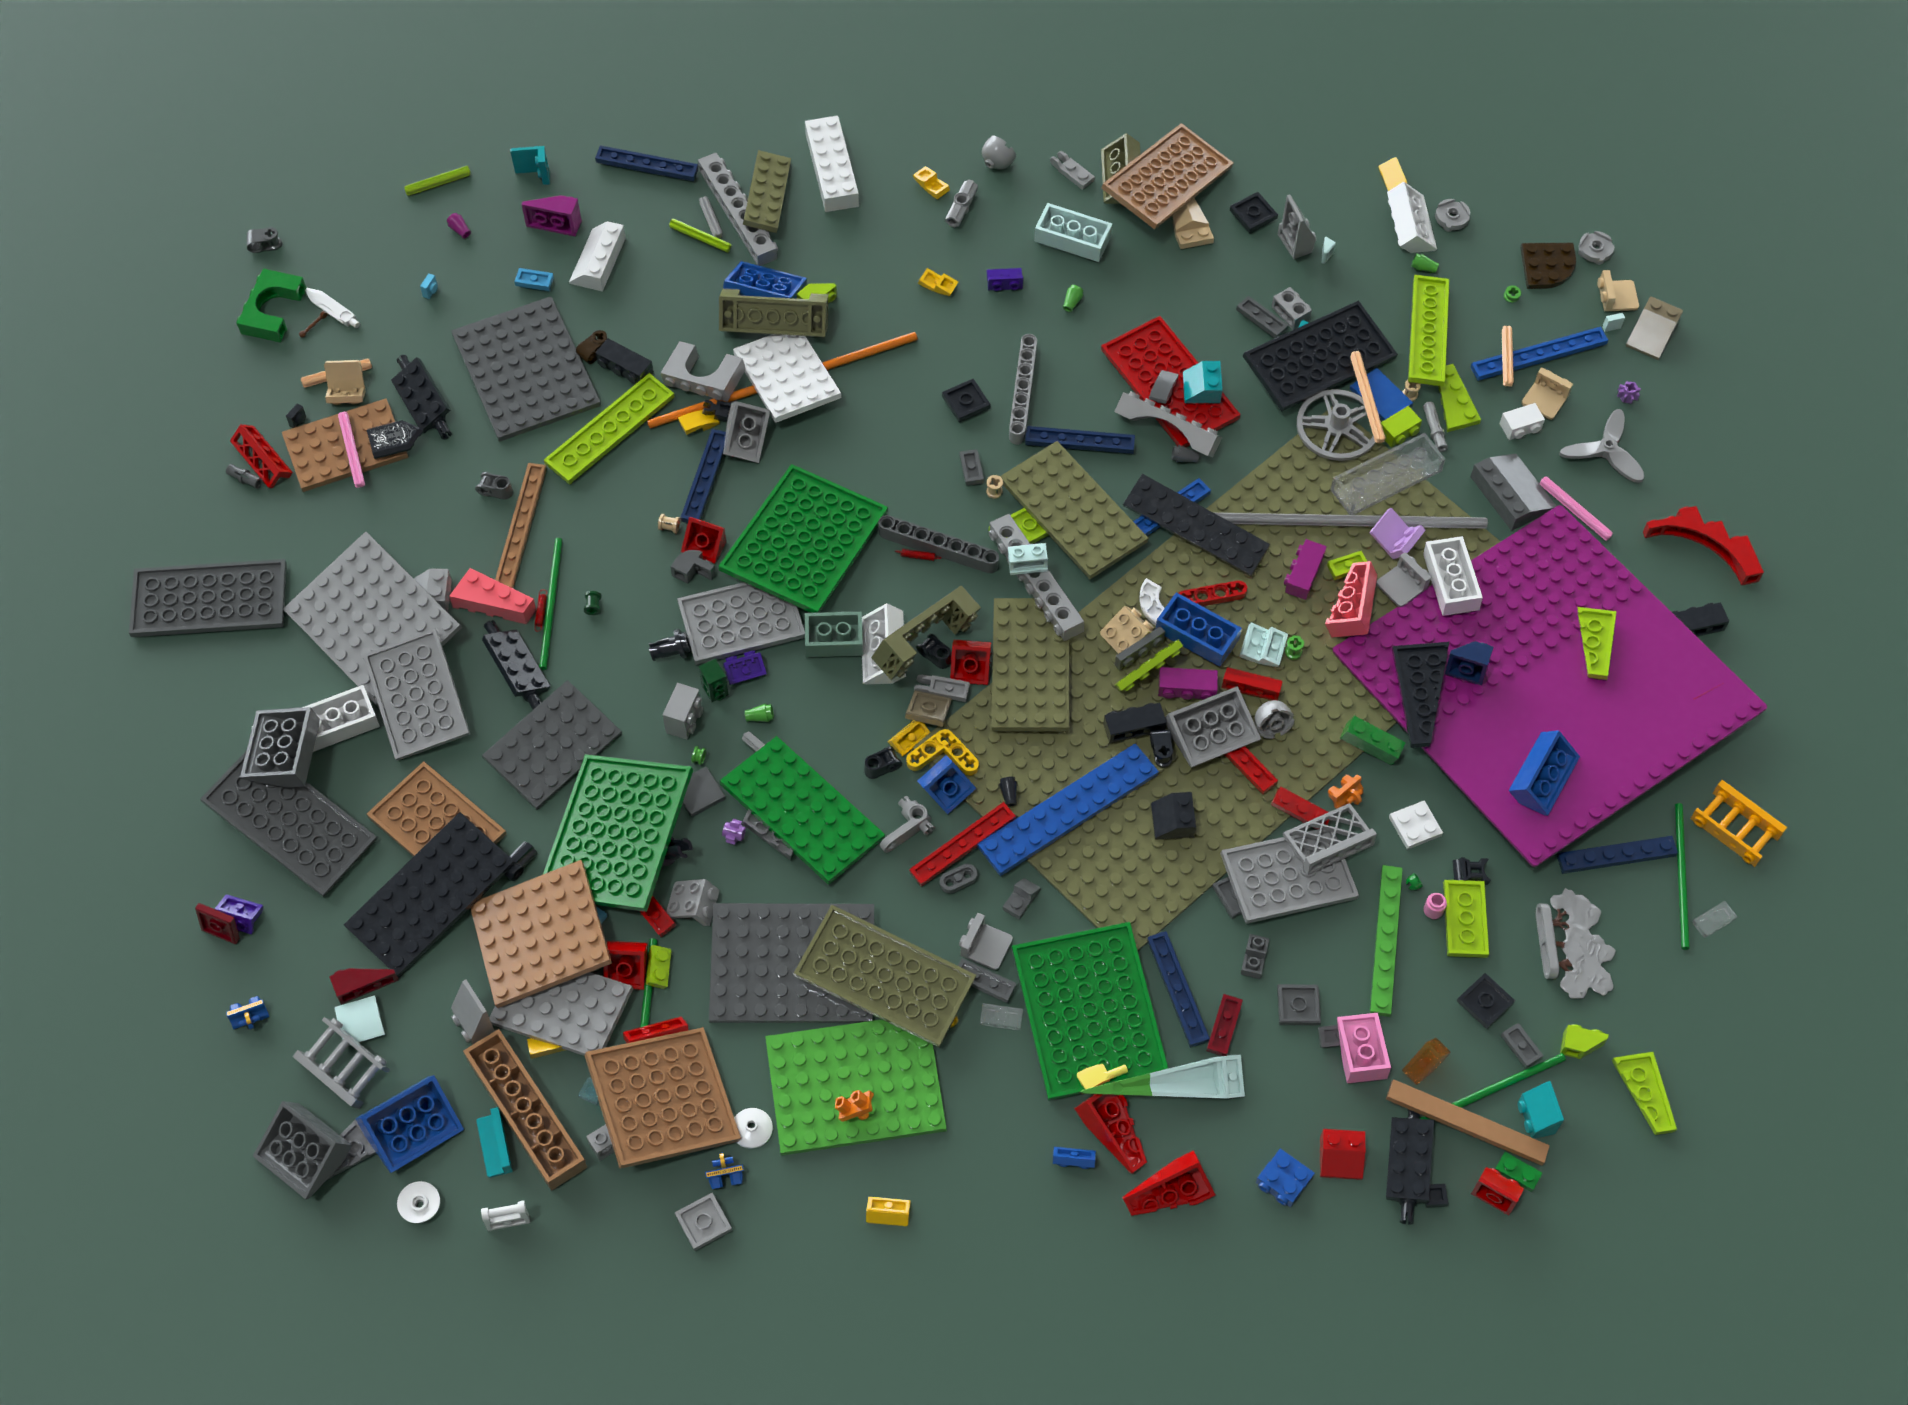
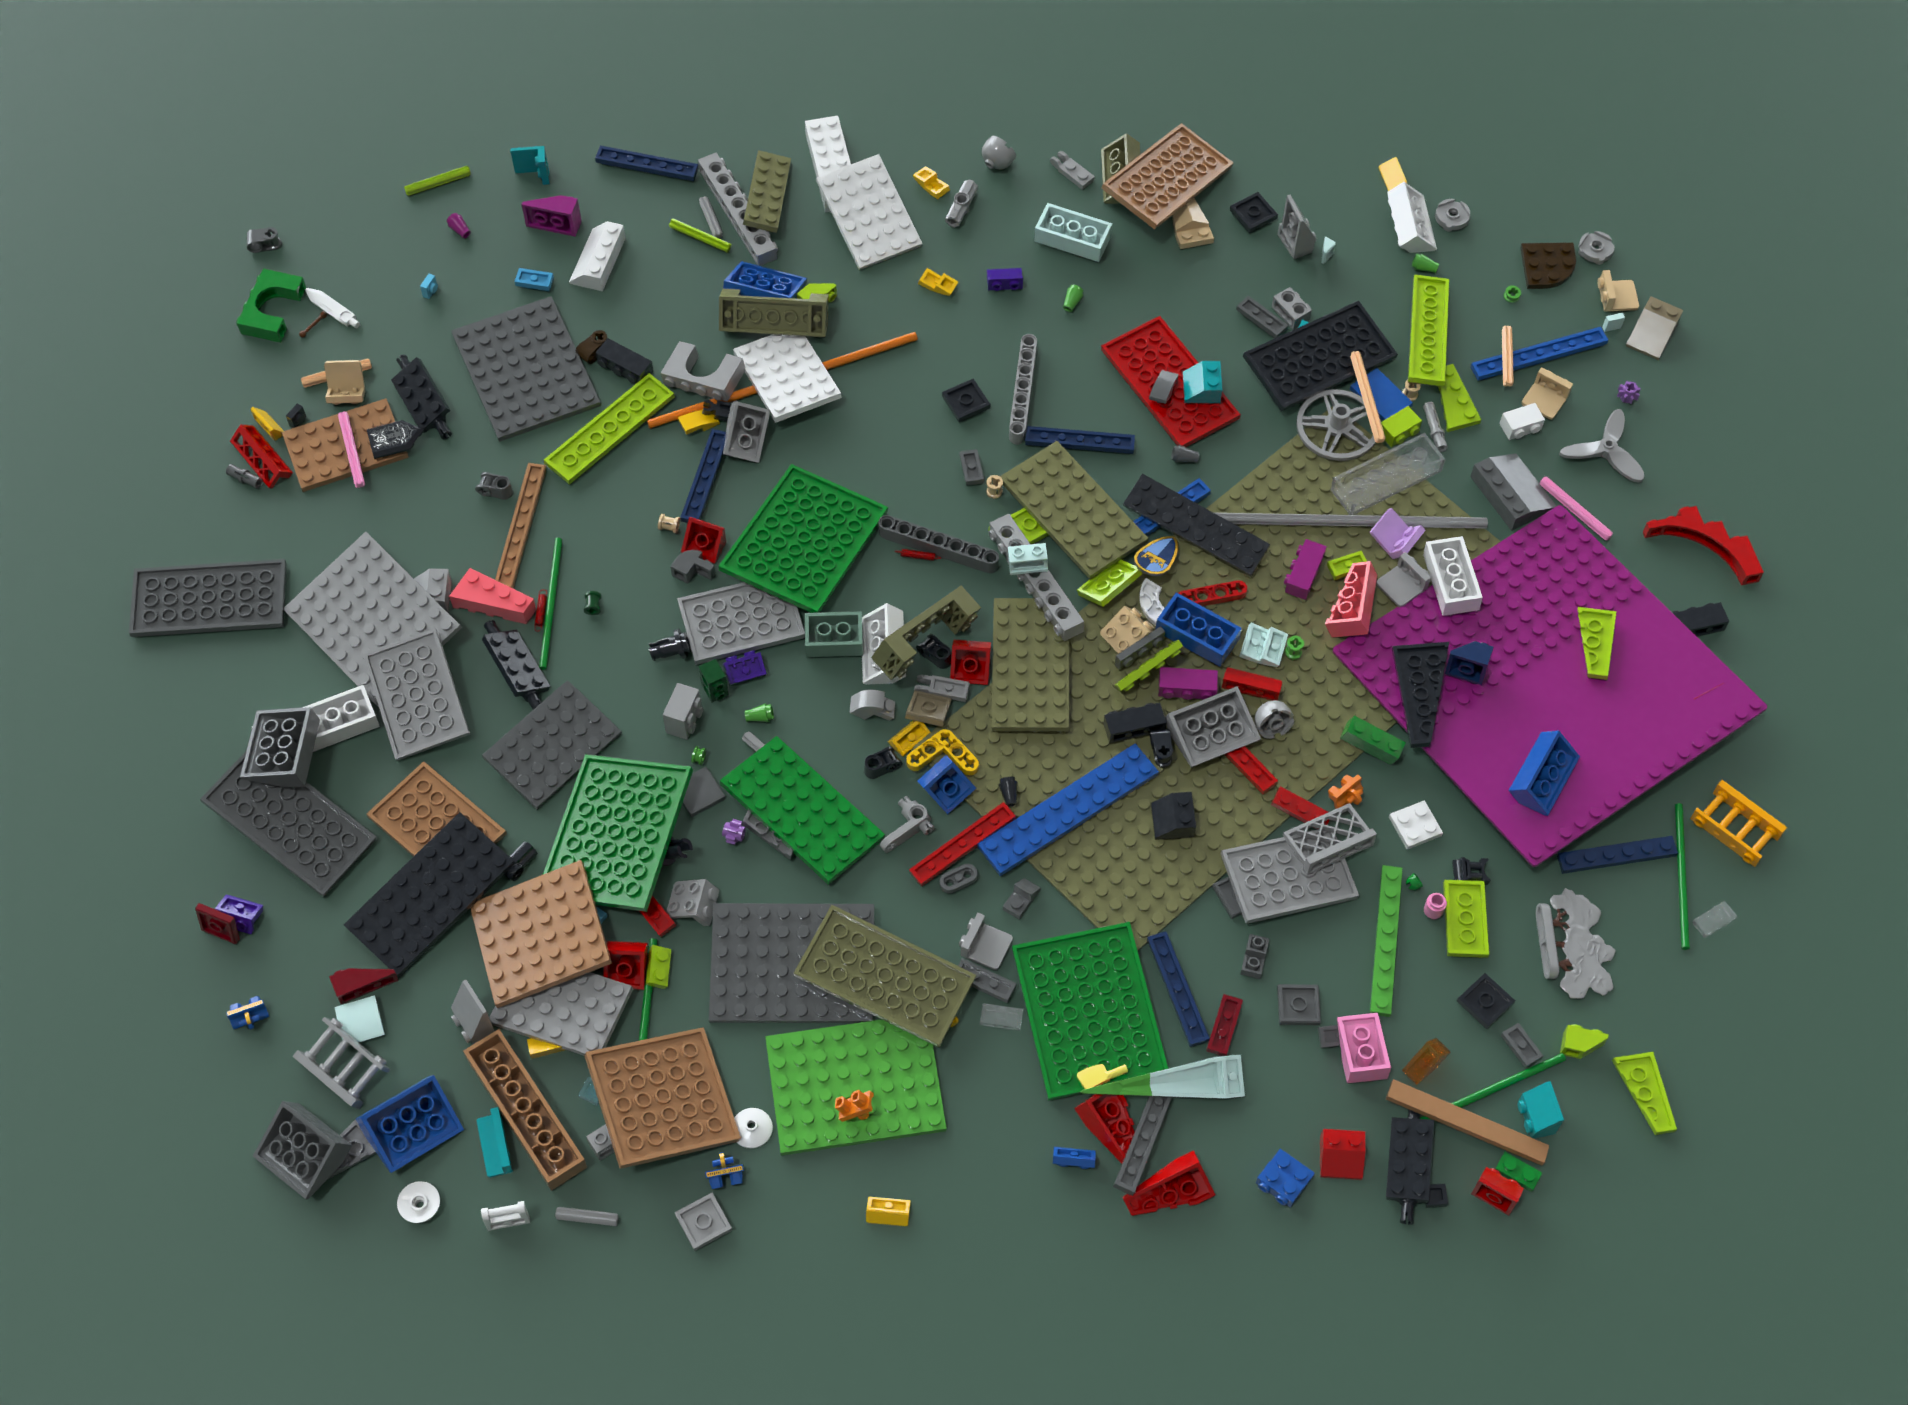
(267, 423): none -> yellow slope
(586, 1216): none -> light grey axle
(656, 1030): red plate -> none
(869, 212): none -> white plate
(870, 703): none -> light grey brick
(1109, 583): none -> lime plate
(1141, 1143): none -> dark grey plate
(1157, 556): none -> shield
(1200, 439): light grey arch -> none

